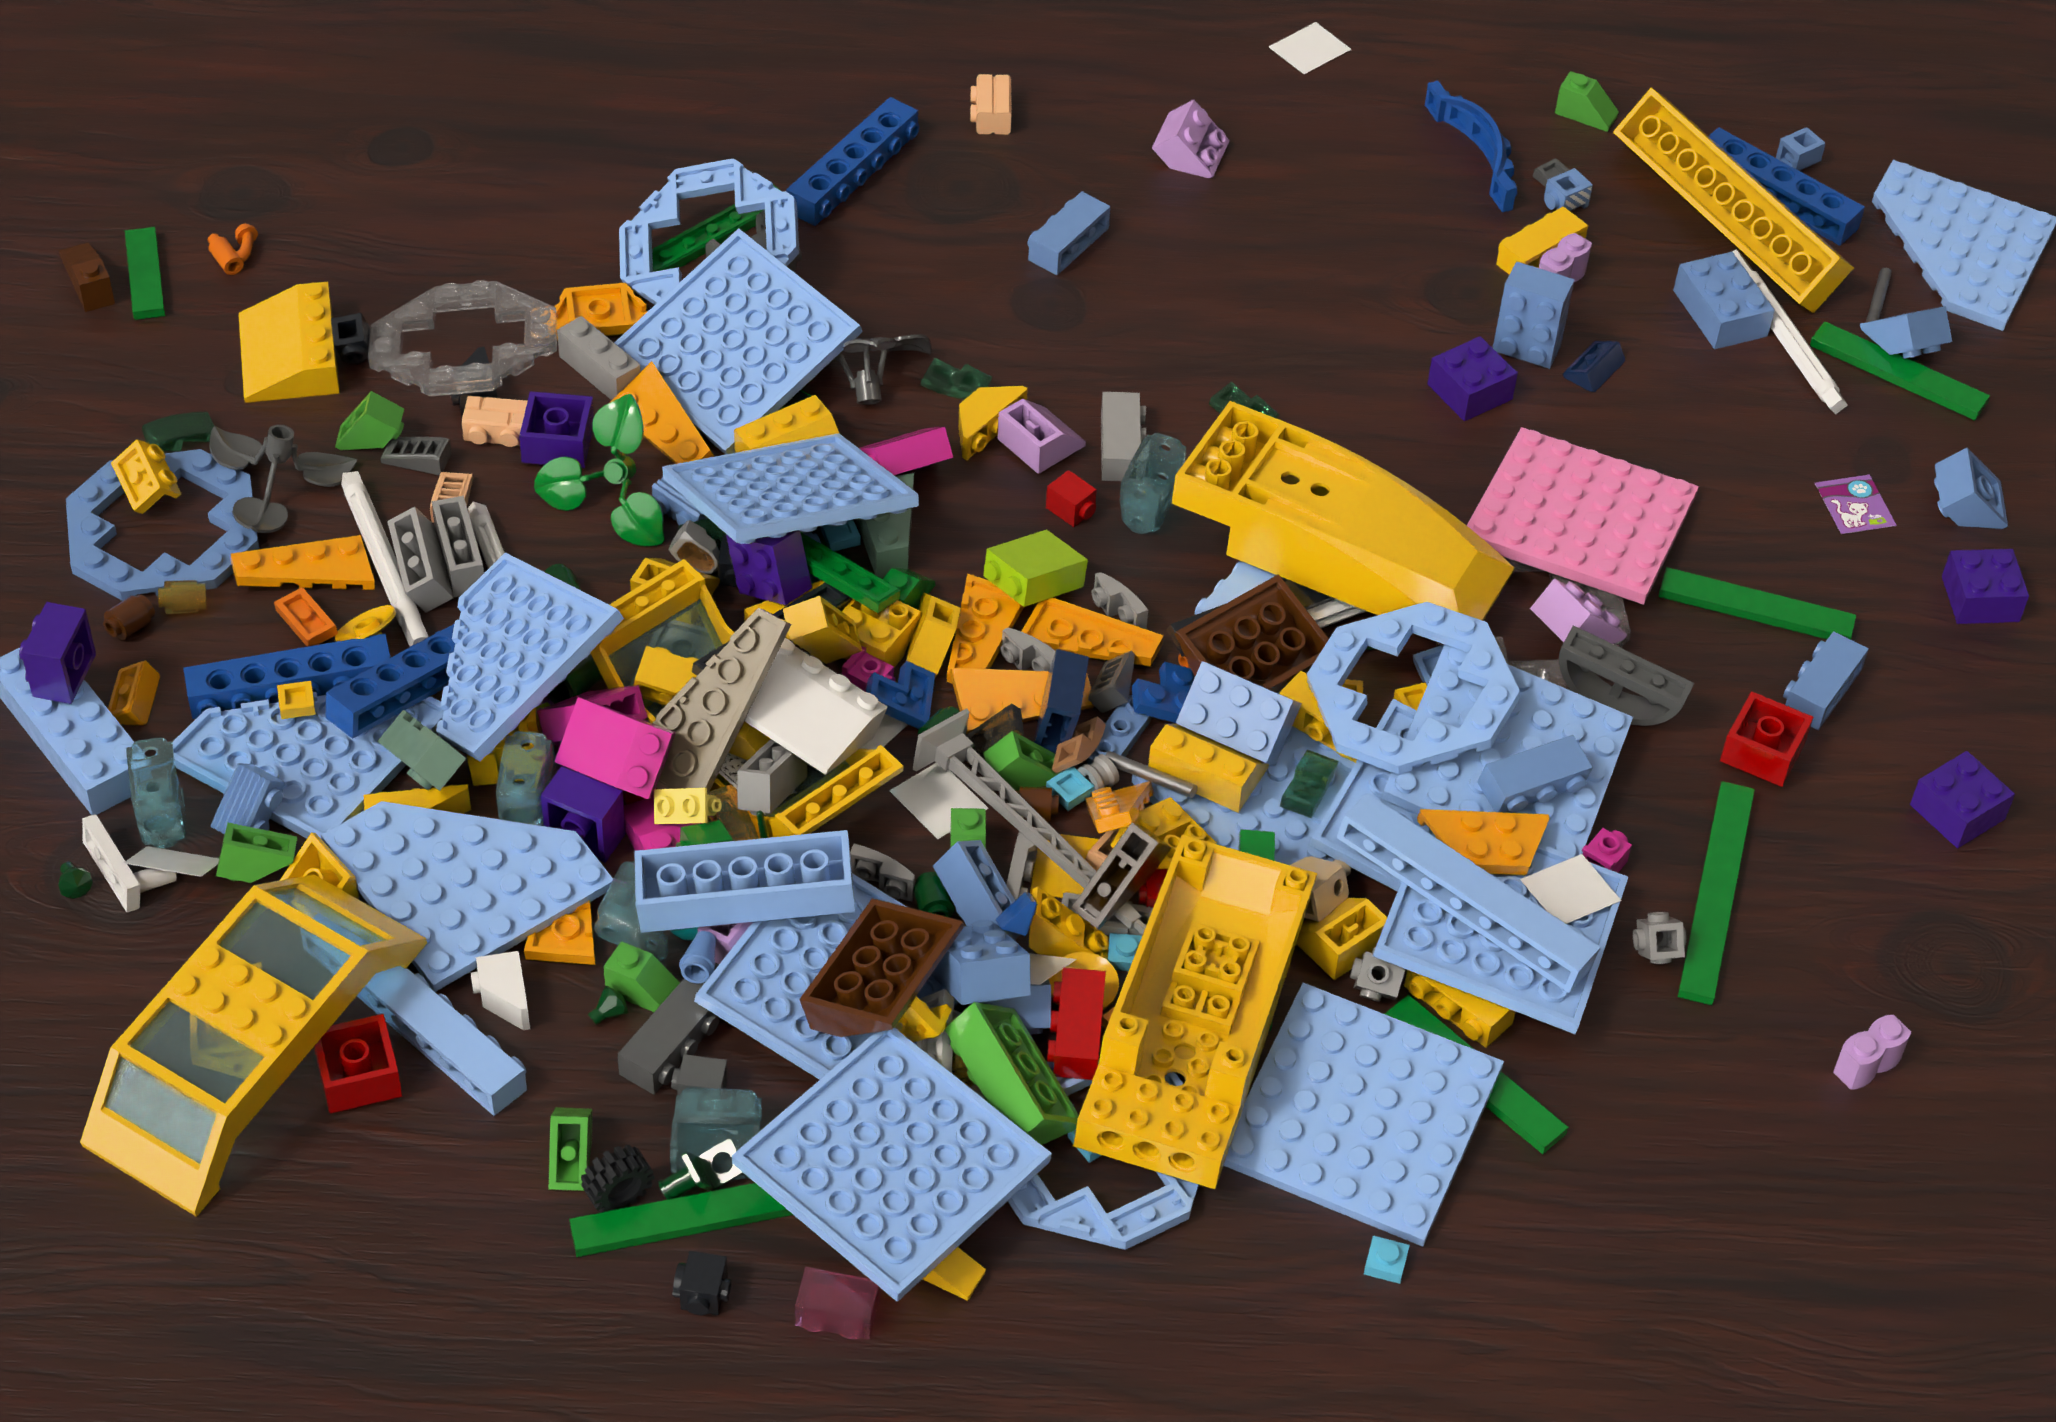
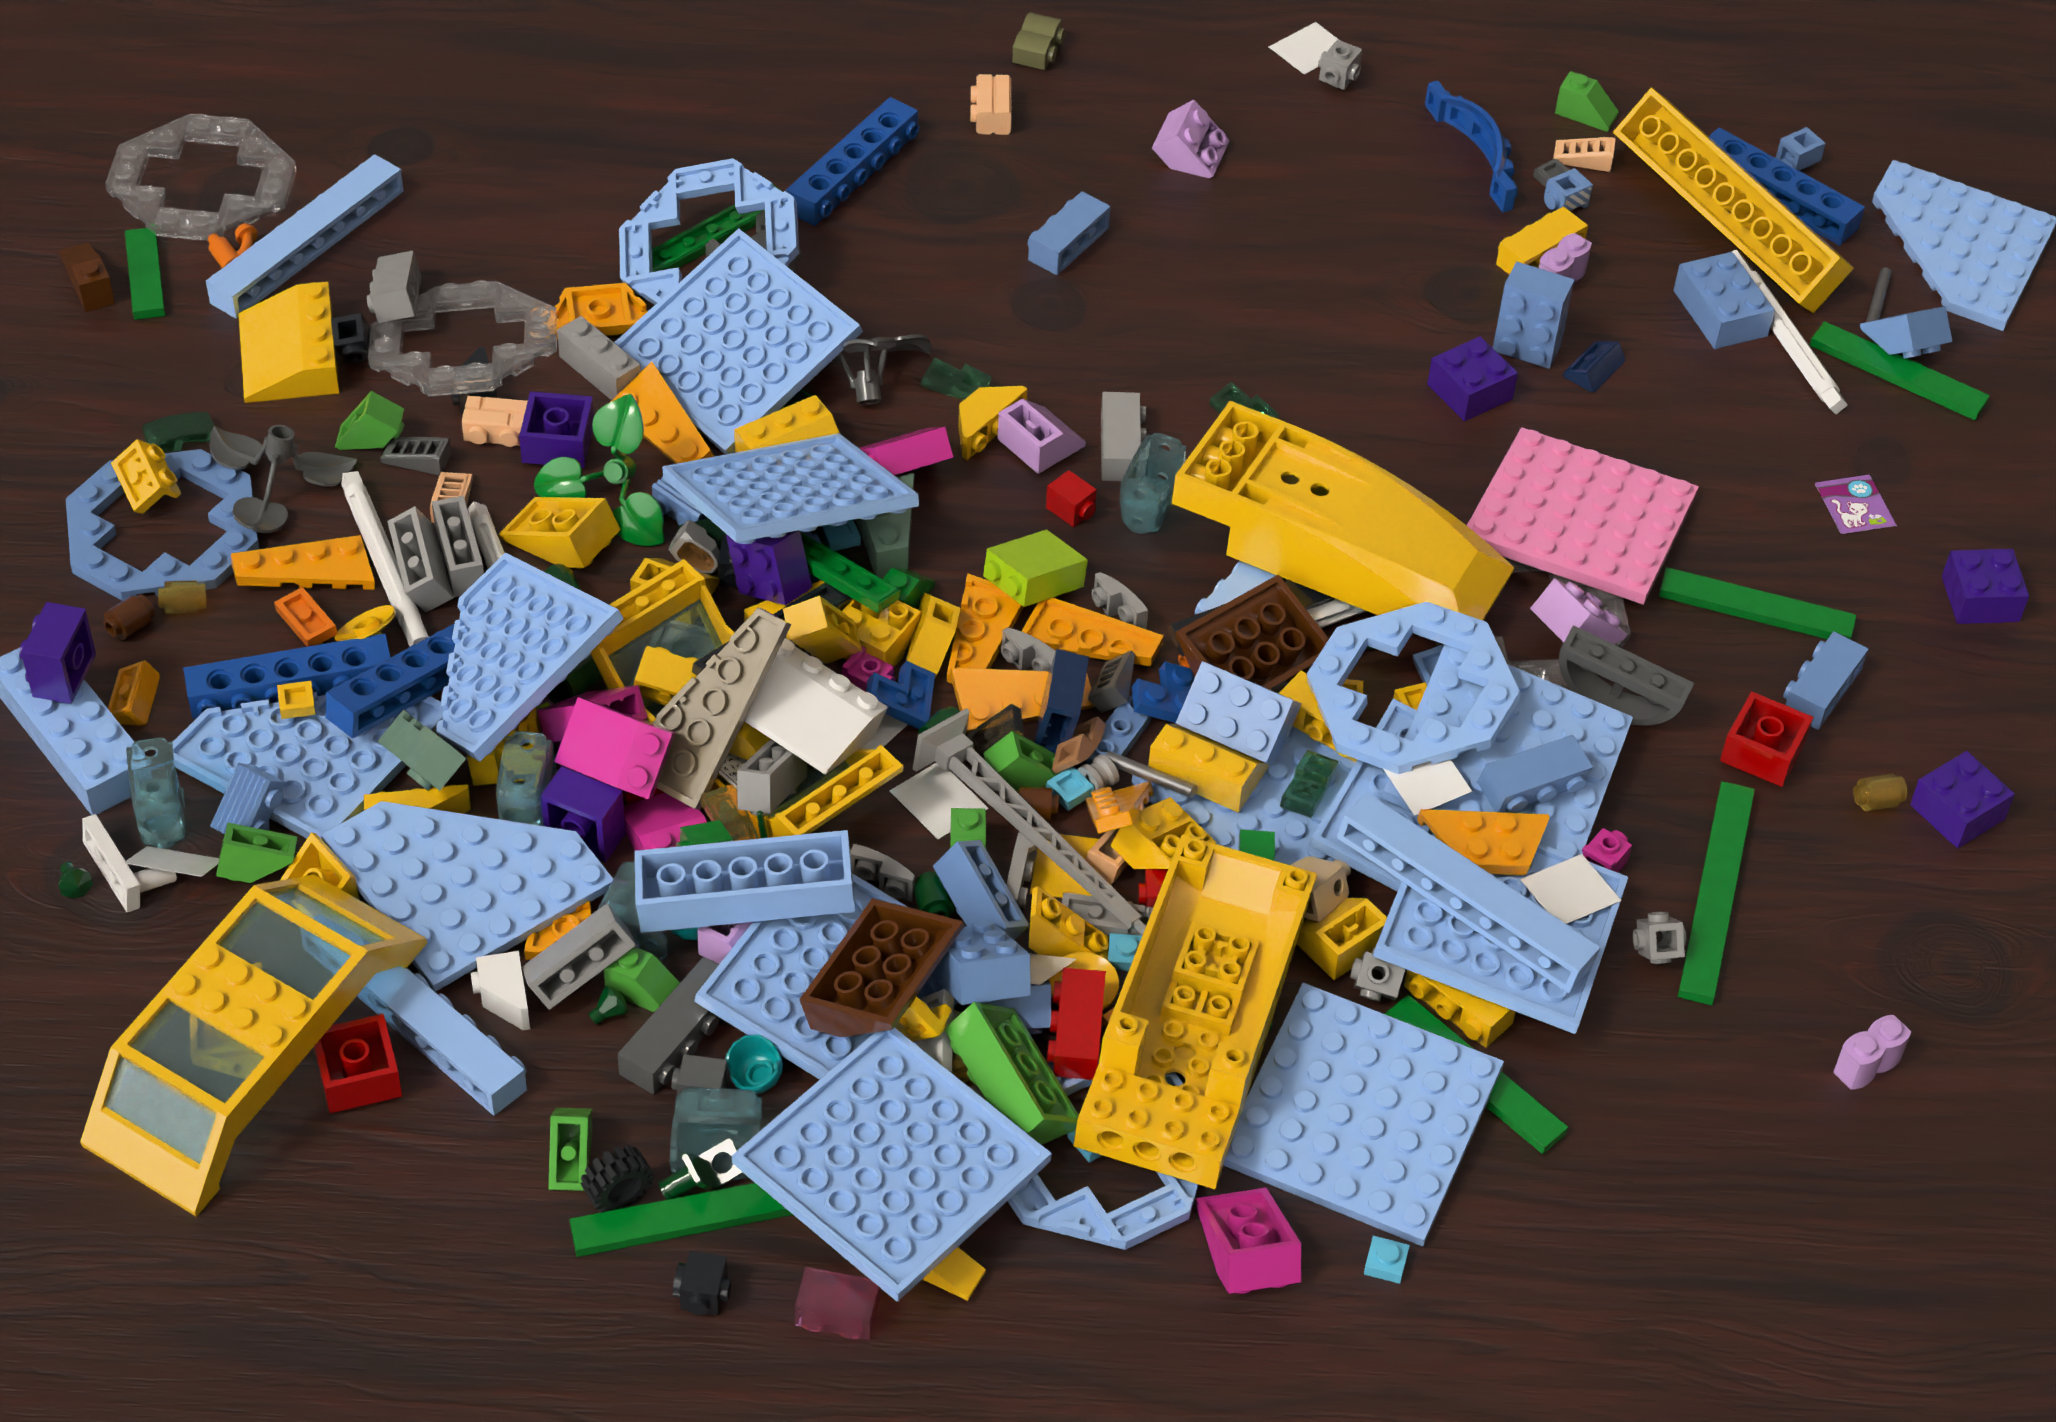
(167, 142): none -> clear plate
(304, 236): none -> light blue brick
(394, 287): none -> light grey brick
(563, 529): none -> yellow slope
(578, 956): none -> light grey brick
(684, 806): light yellow hinge -> none
(699, 958): medium blue cone -> none
(754, 1063): none -> teal hair
(1018, 915): blue slope -> none
(1038, 41): none -> olive brick
(1121, 874): dark brown slope -> none
(1250, 1241): none -> dark pink slope
(1340, 64): none -> light grey brick
(1429, 785): none -> white sticker
(1586, 153): none -> light nougat slope
(1880, 792): none -> clear yellow brick
(1970, 492): medium blue slope -> none

